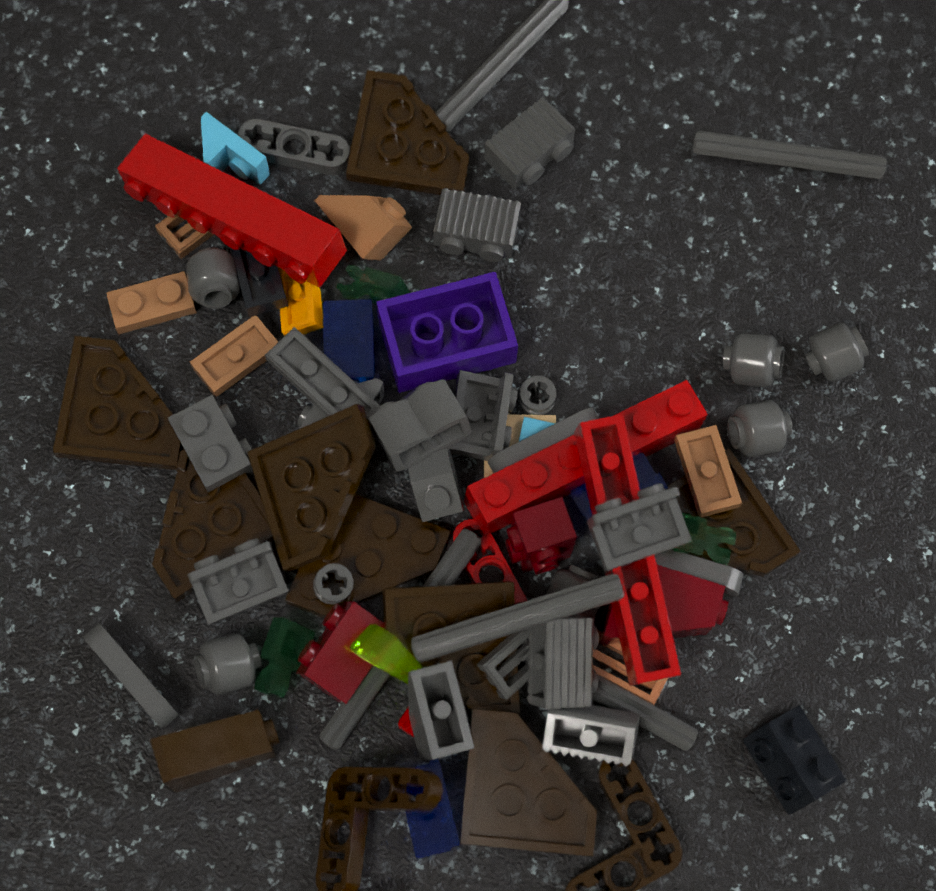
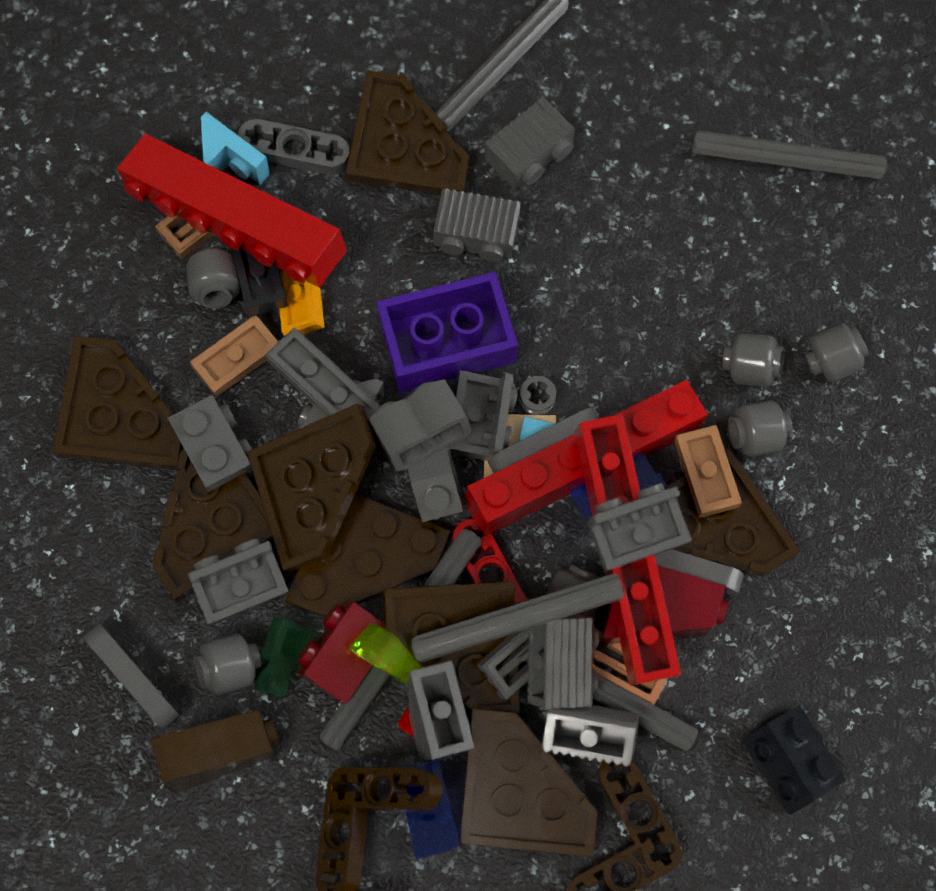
(150, 302): medium nougat plate -> none
(325, 594): dark grey bush -> none
(350, 337): clear blue panel -> none
(367, 222): medium nougat slope -> none
(374, 282): clear green plate -> none
(541, 536): dark red brick -> none
(707, 538): clear green plate -> none

